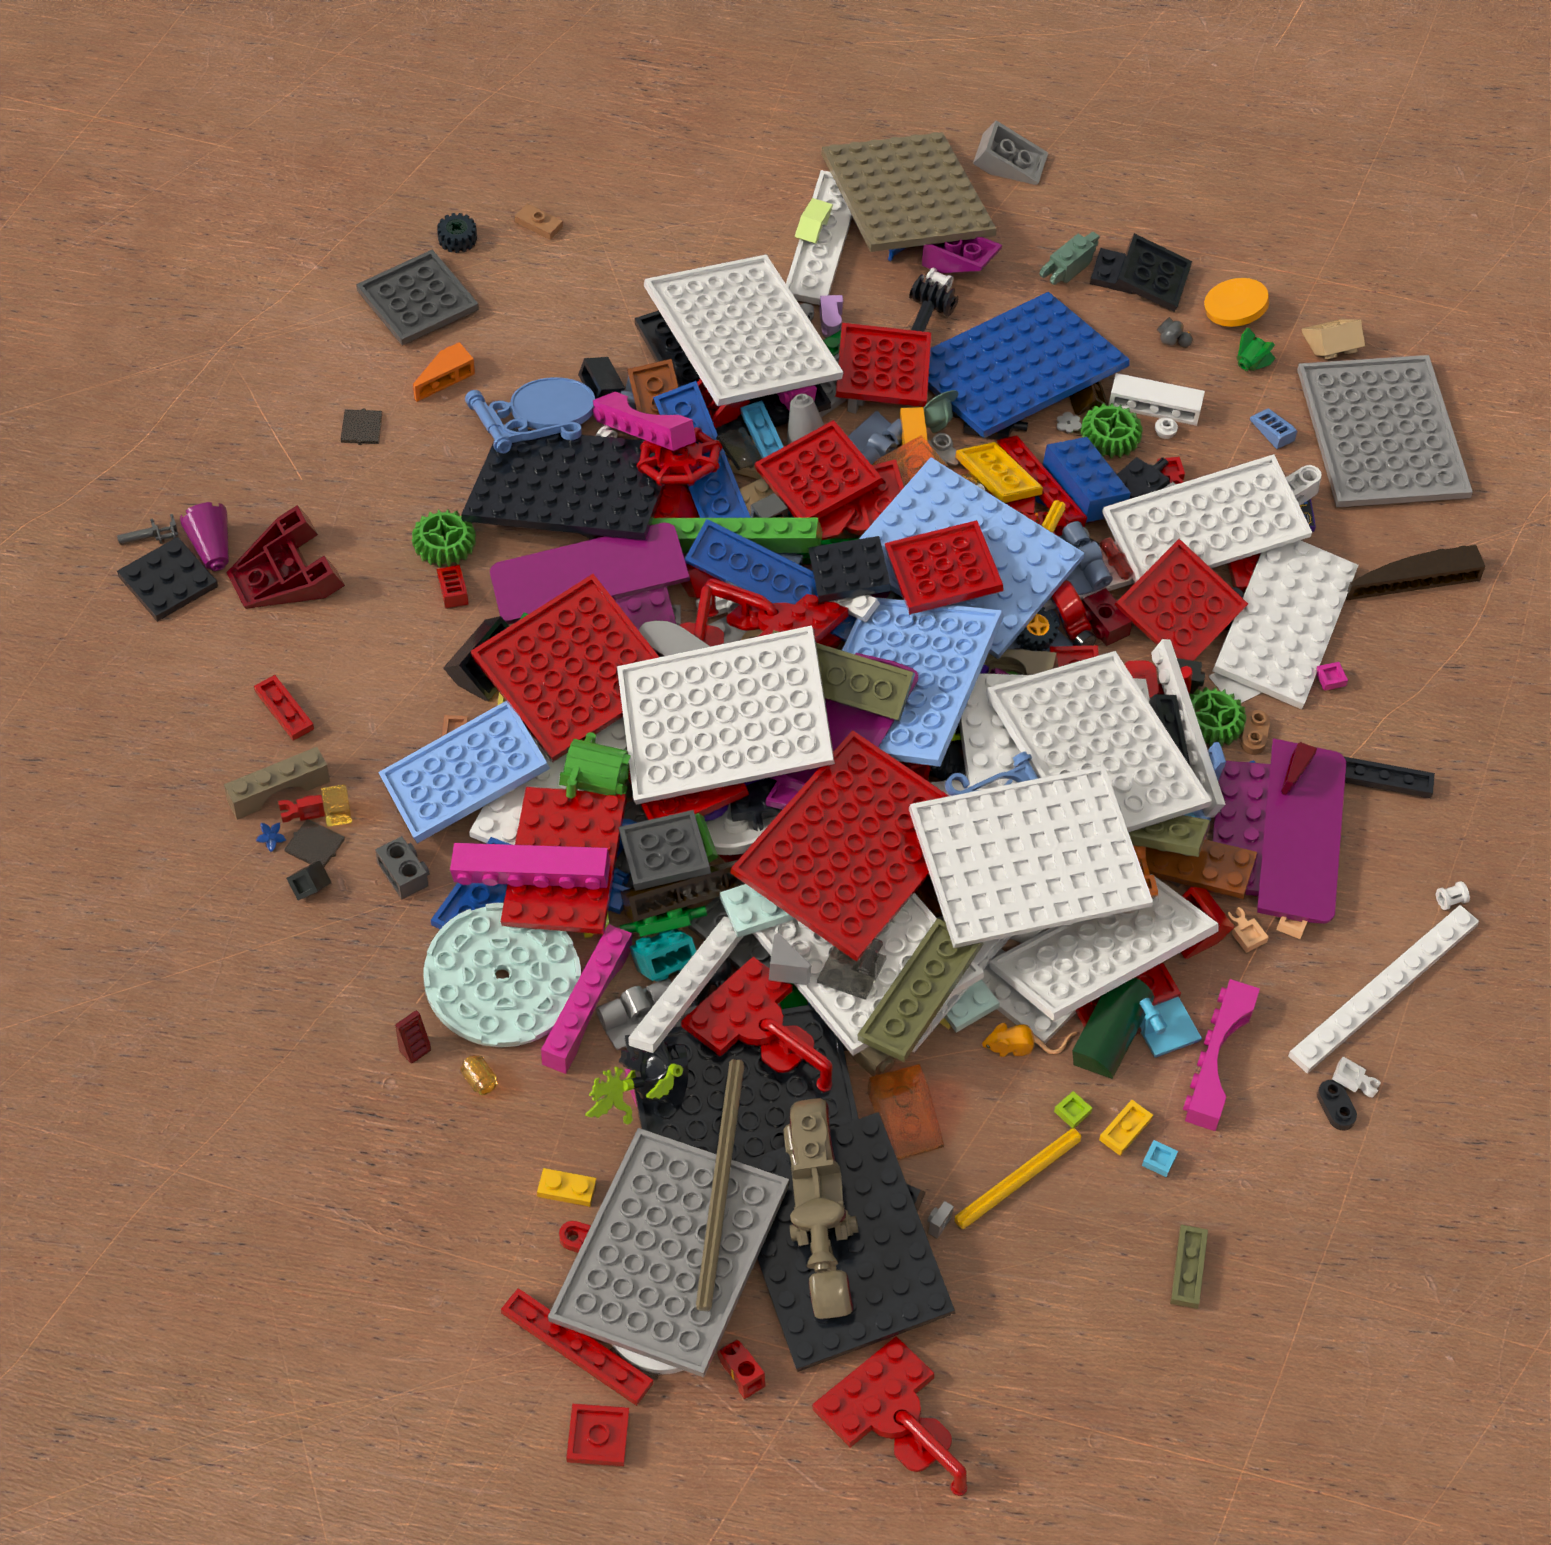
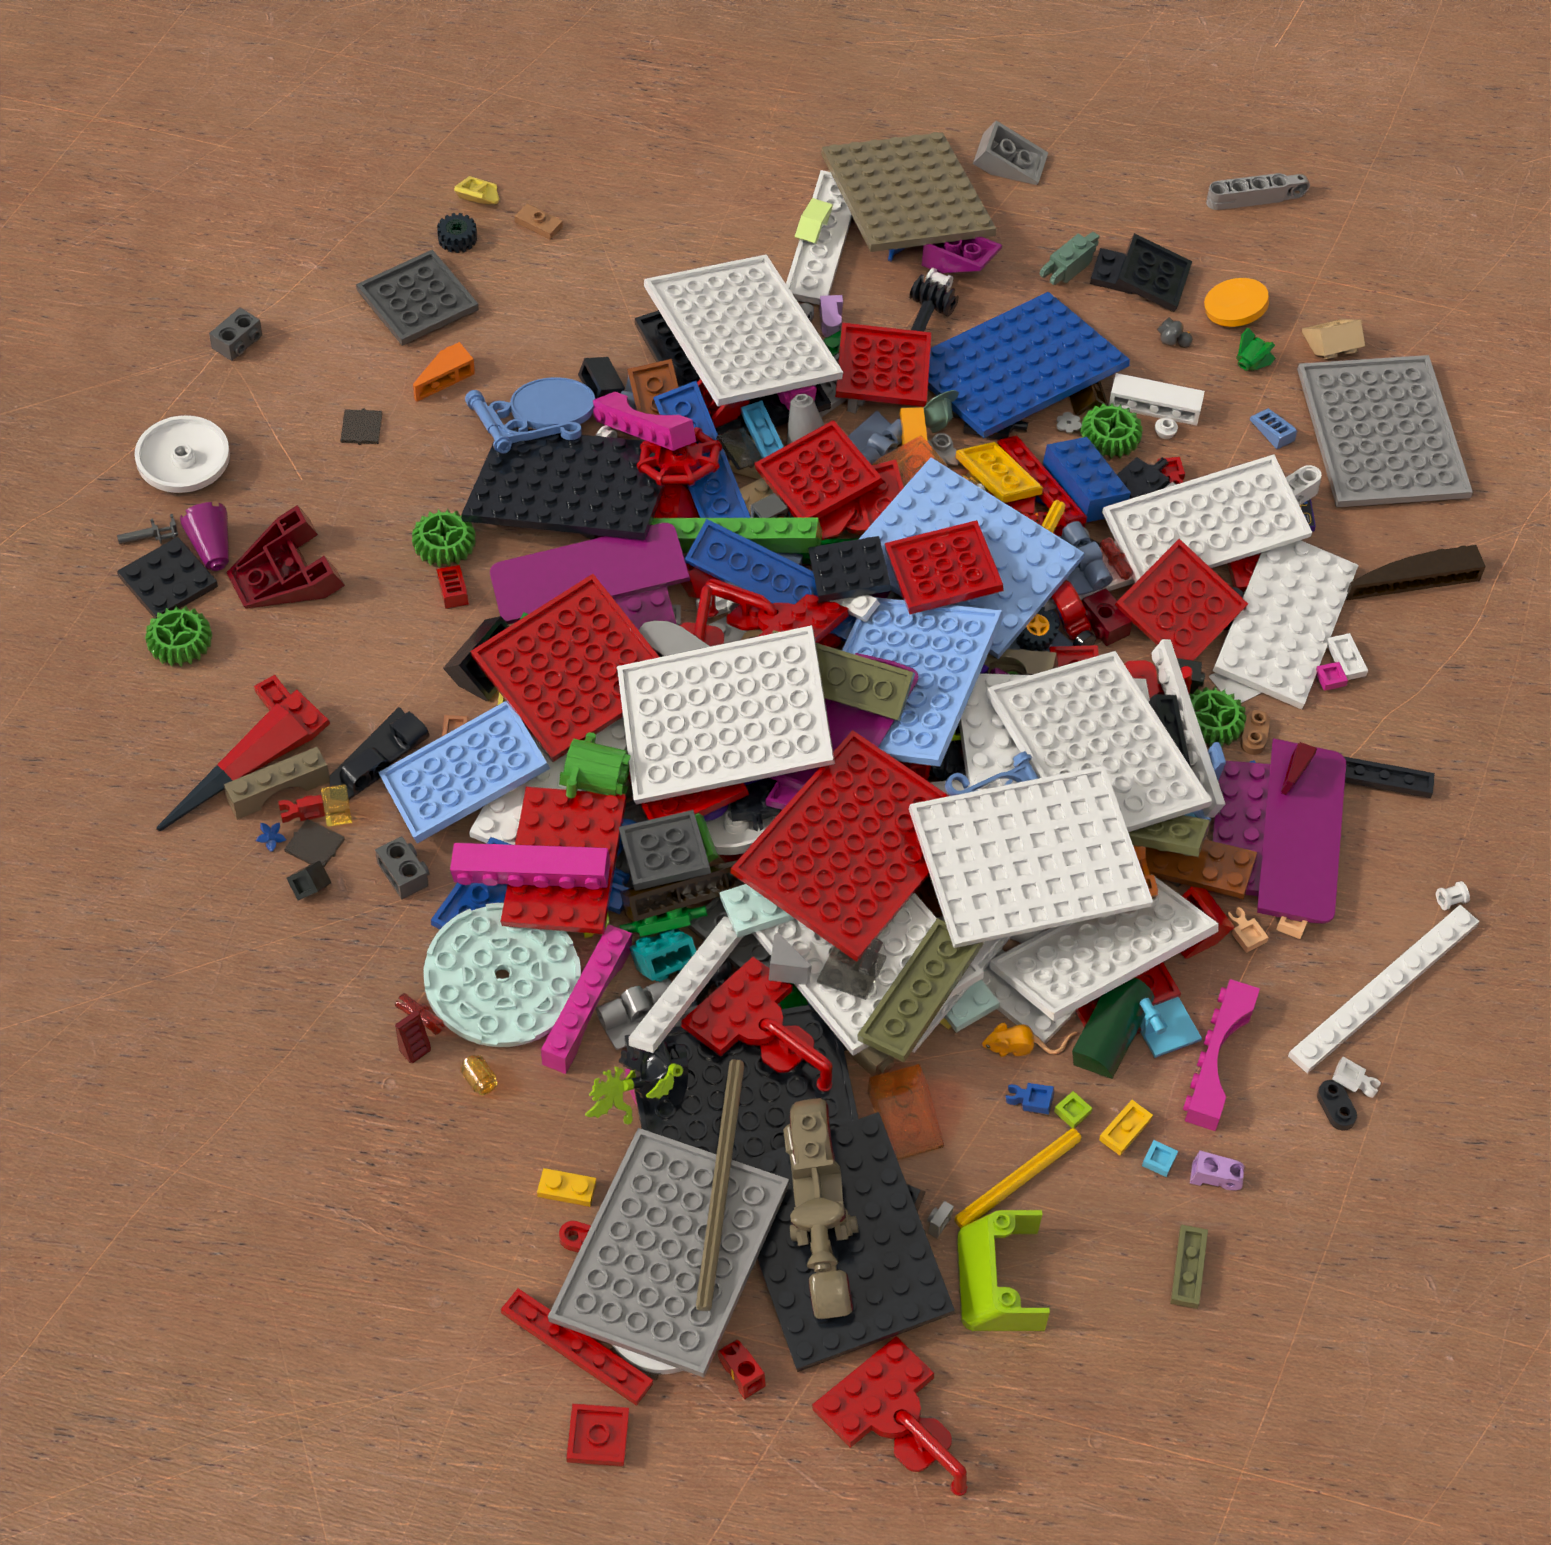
(176, 631): none -> bright green gear
(182, 454): none -> white dish
(235, 334): none -> dark grey brick
(277, 733): none -> red plate
(384, 746): none -> black panel
(428, 1018): none -> clear red pin
(477, 191): none -> light yellow slope
(981, 1301): none -> lime windscreen
(1034, 1098): none -> blue plate
(1217, 1171): none -> lavender leg
(1255, 190): none -> light grey piece
(1345, 651): none -> white plate

